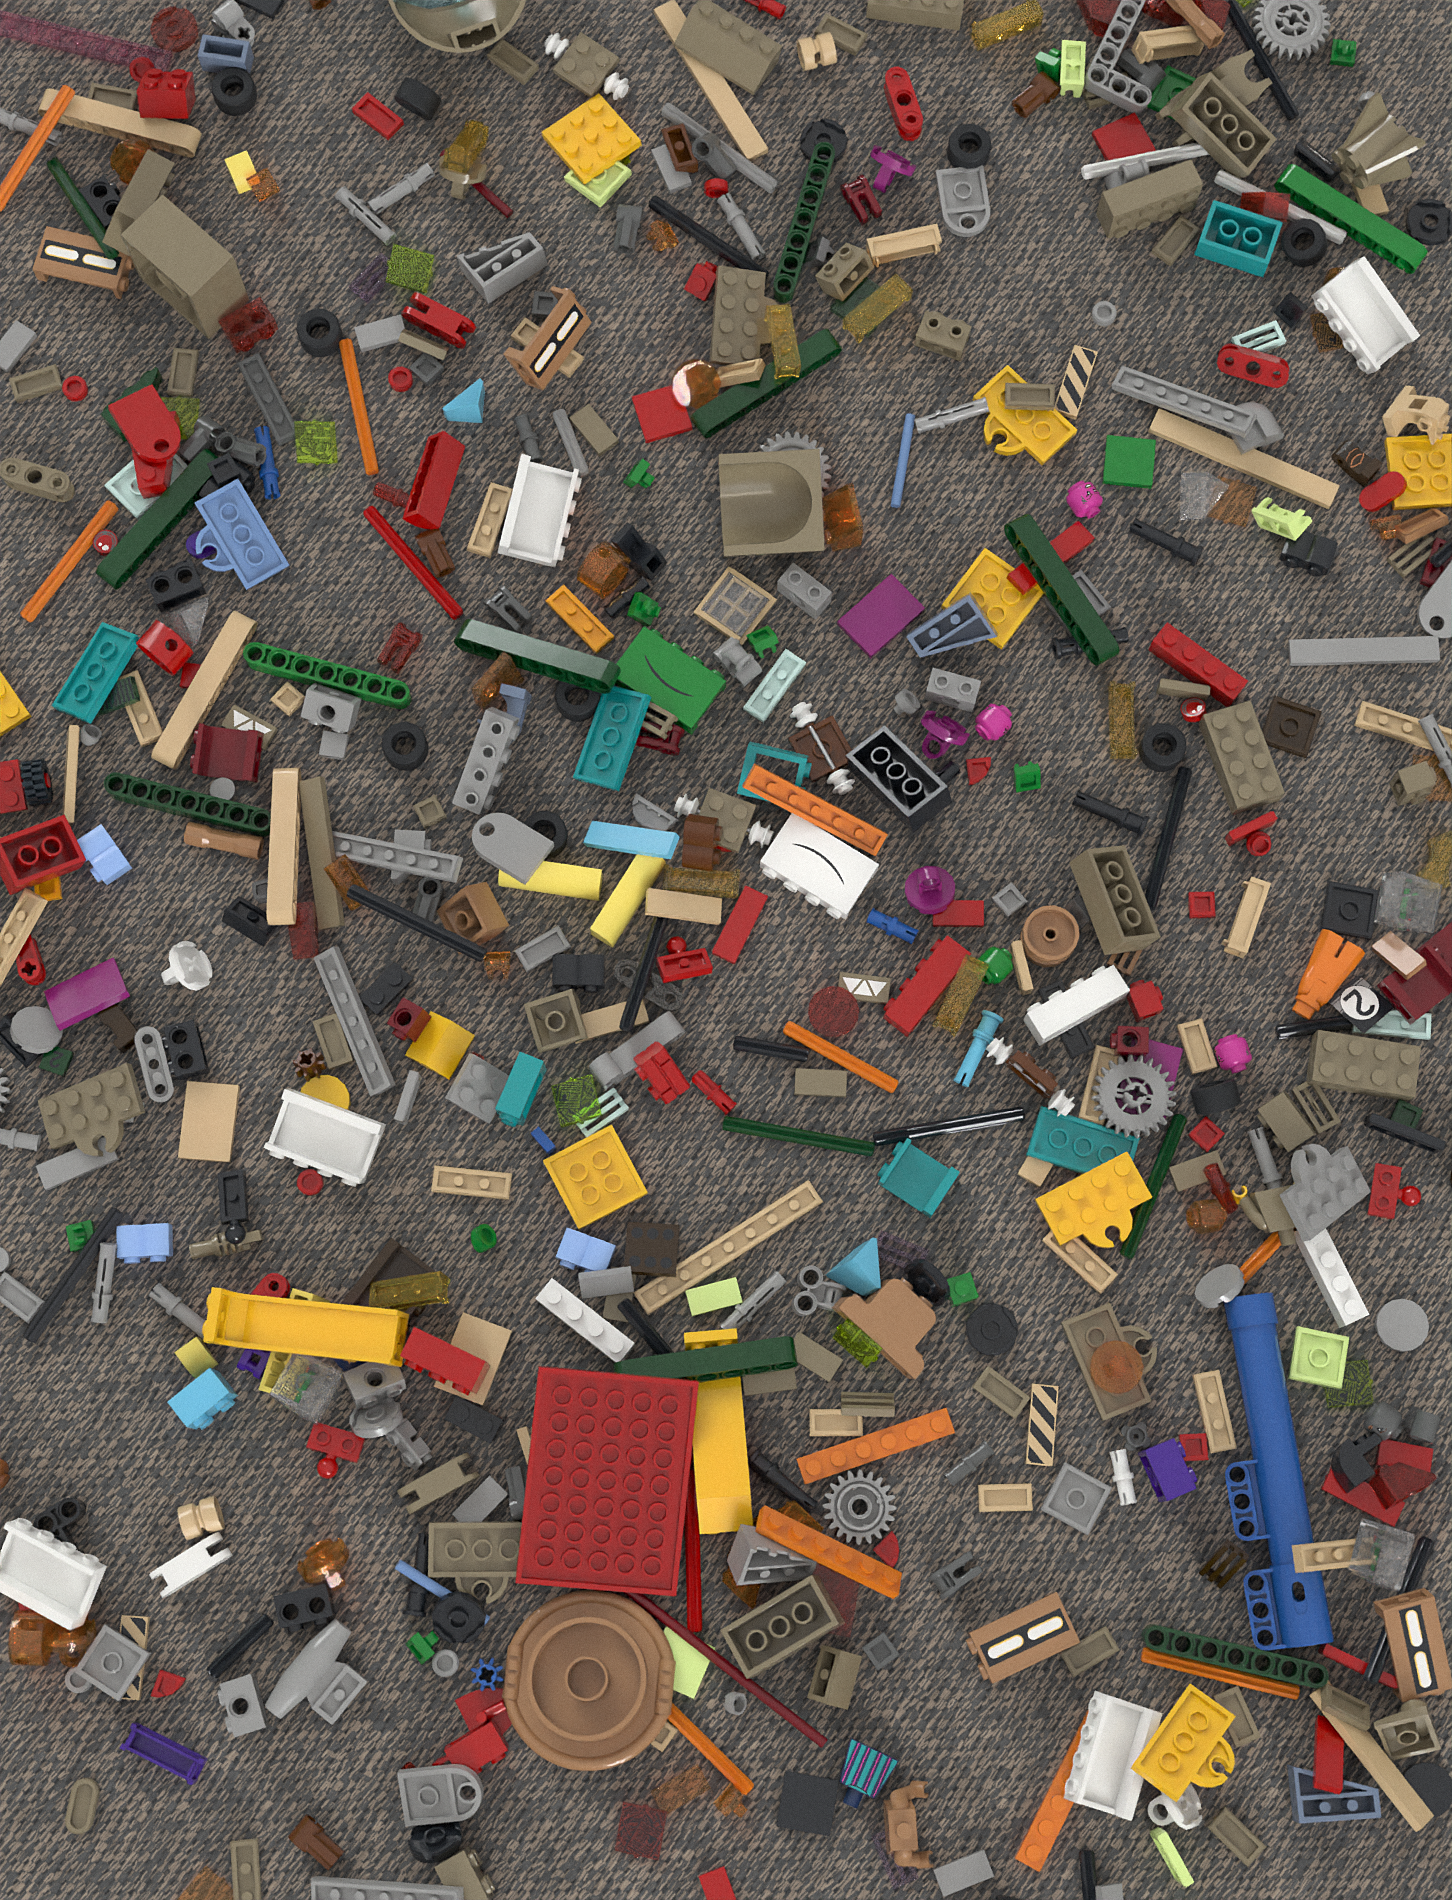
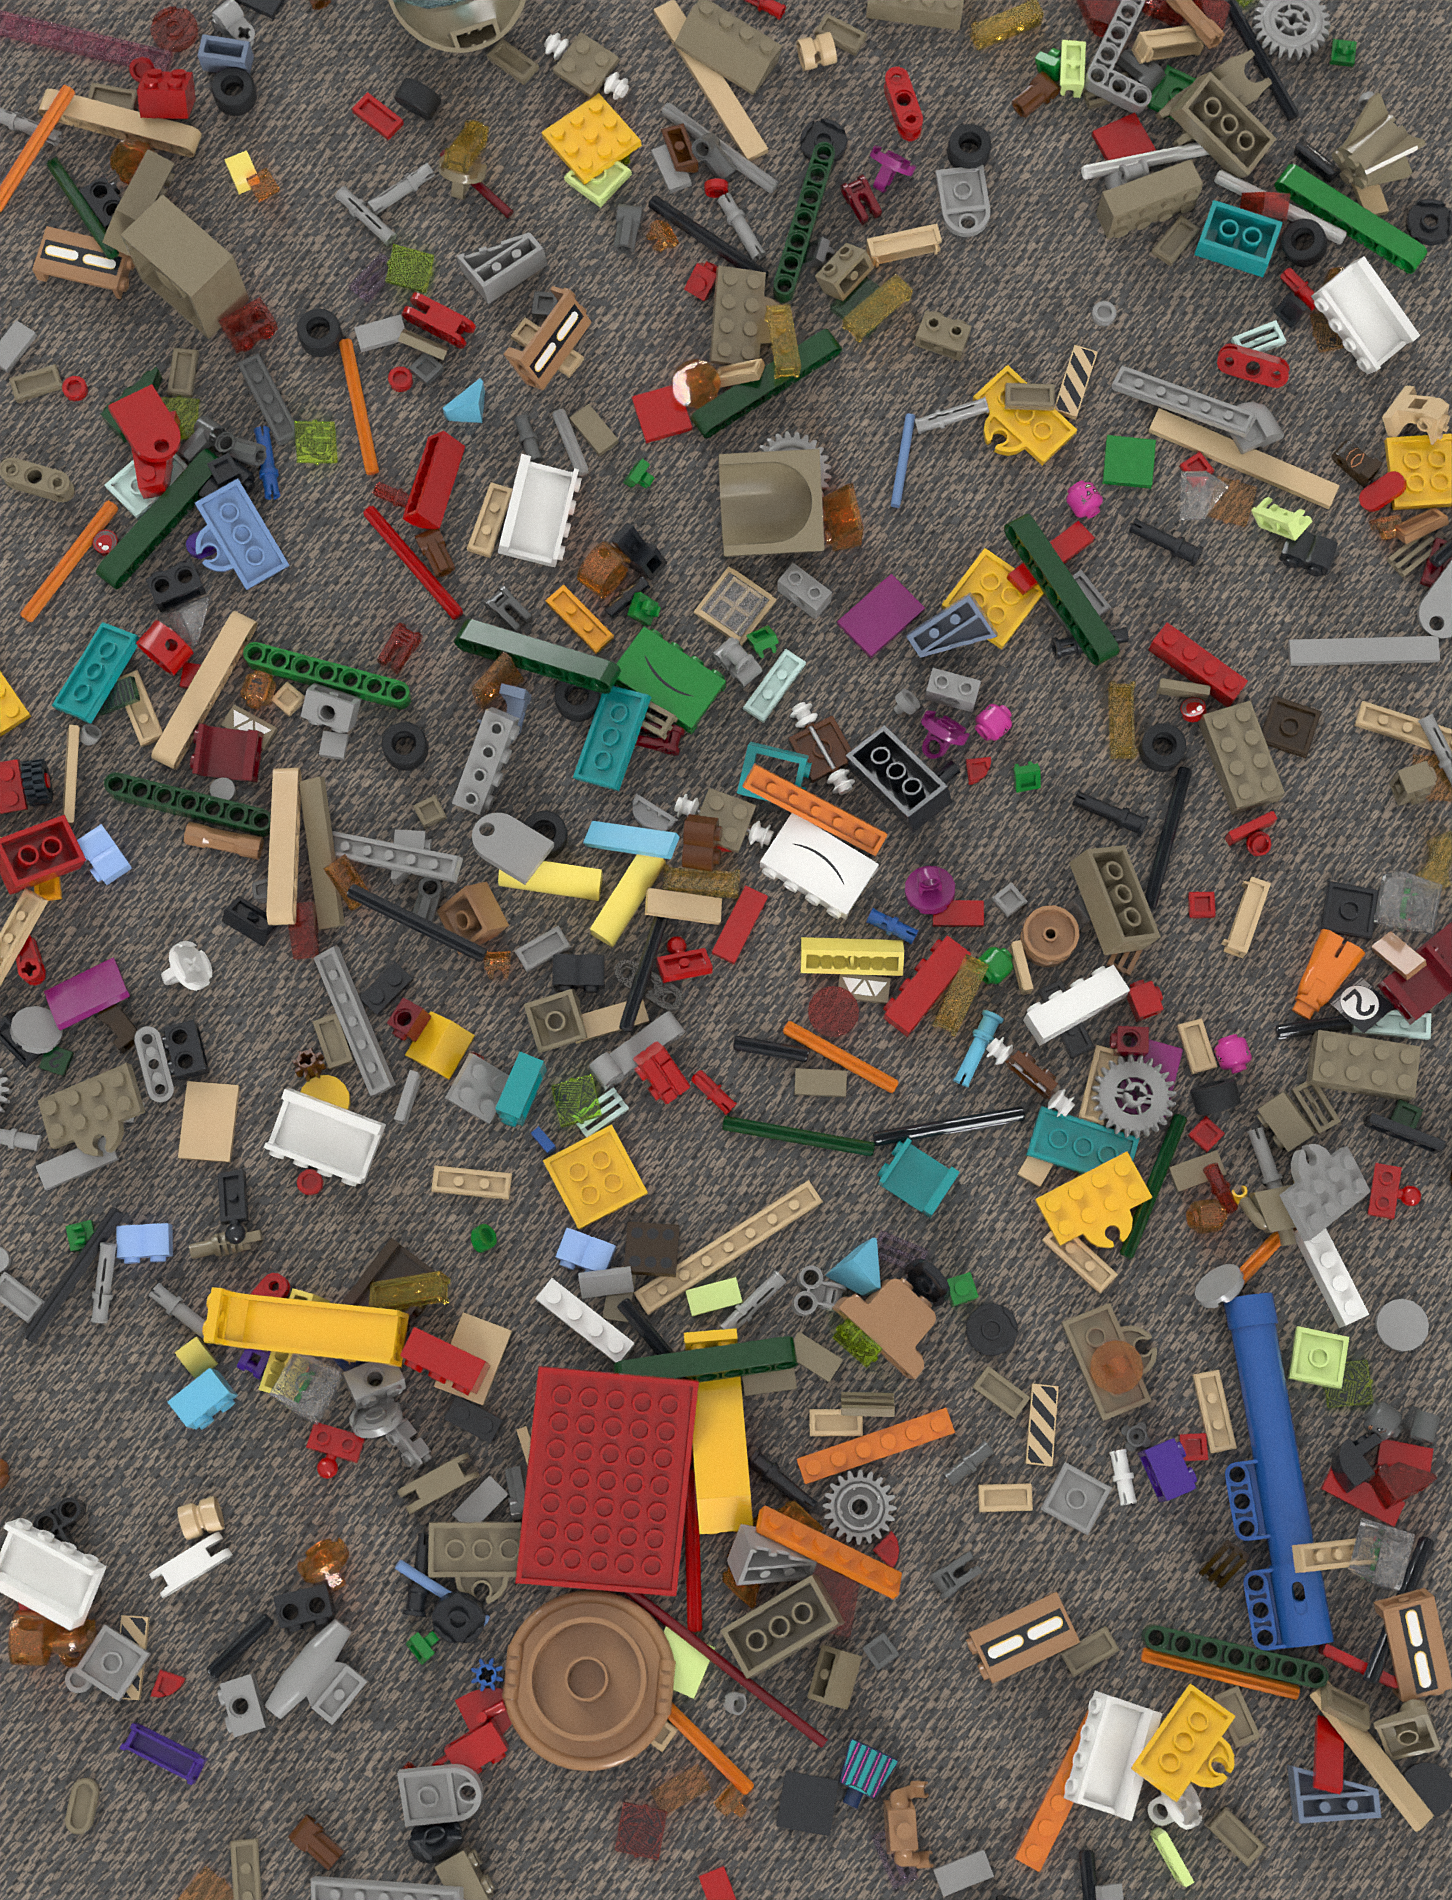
(258, 689): none -> clear orange head
(445, 1663): light grey tile -> none
(852, 956): none -> light yellow brick
(1197, 463): none -> red tile
(1299, 287): none -> red axle

